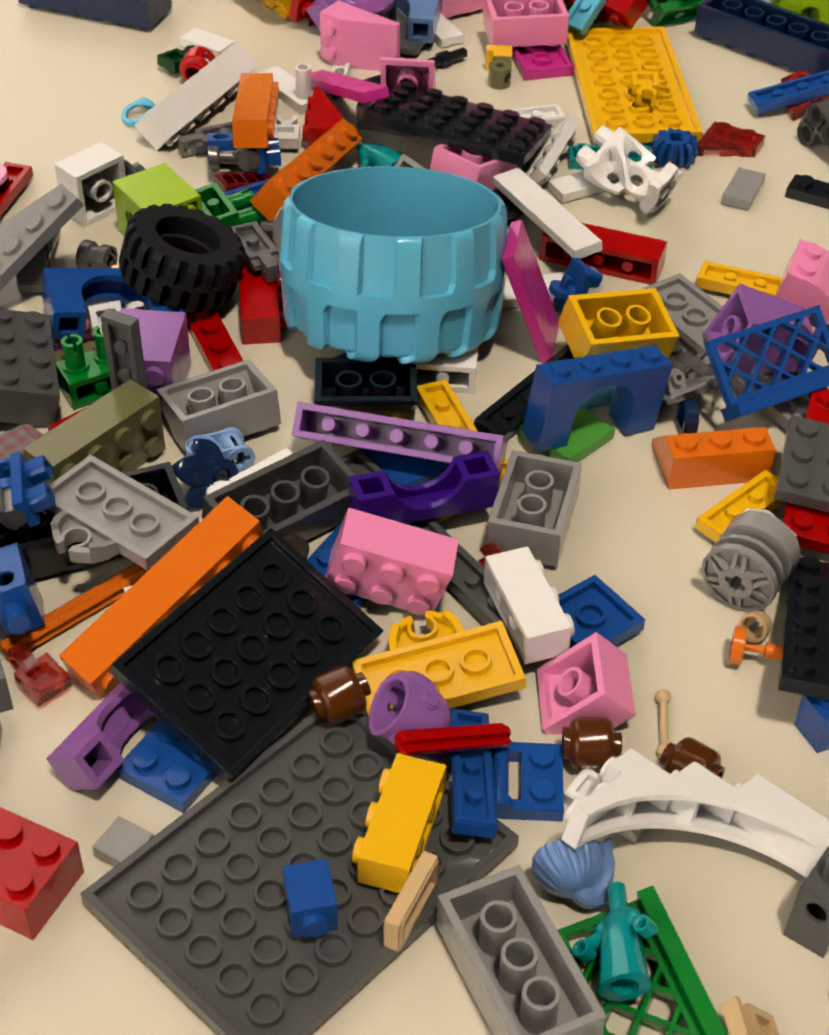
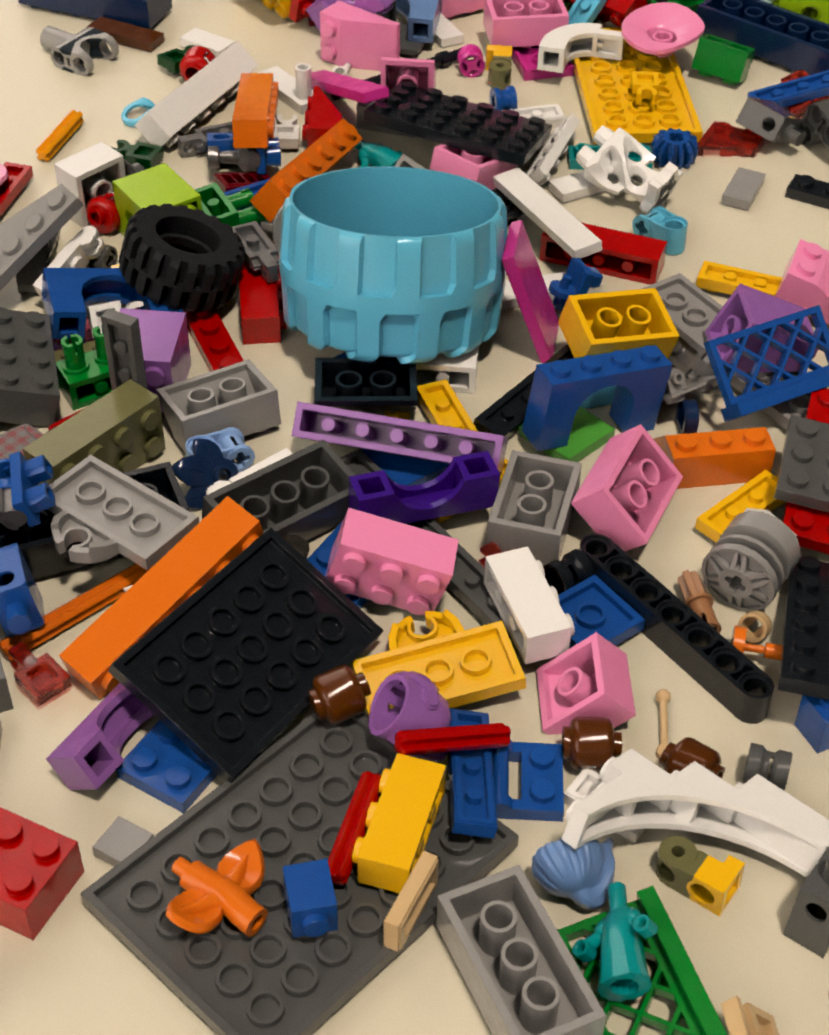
(59, 135): none -> light orange axle
(73, 51): none -> light grey connector
(76, 253): none -> white hinge
(103, 213): none -> red head
(129, 34): none -> reddish brown tile
(143, 153): none -> dark green plate
(220, 892): none -> orange plant
(352, 827): none -> red axle
(471, 67): none -> dark pink wheel
(503, 99): none -> blue wheel
(569, 571): none -> black wheel
(578, 41): none -> white arch
(627, 489): none -> bright pink brick
(662, 28): none -> bright pink hat
(664, 226): none -> medium azure piece
(683, 633): none -> black beam
(697, 598): none -> medium nougat axle
(698, 874): none -> leg
(722, 59): none -> green brick
(758, 762): none -> dark grey wheel
(771, 122): none -> dark grey torso

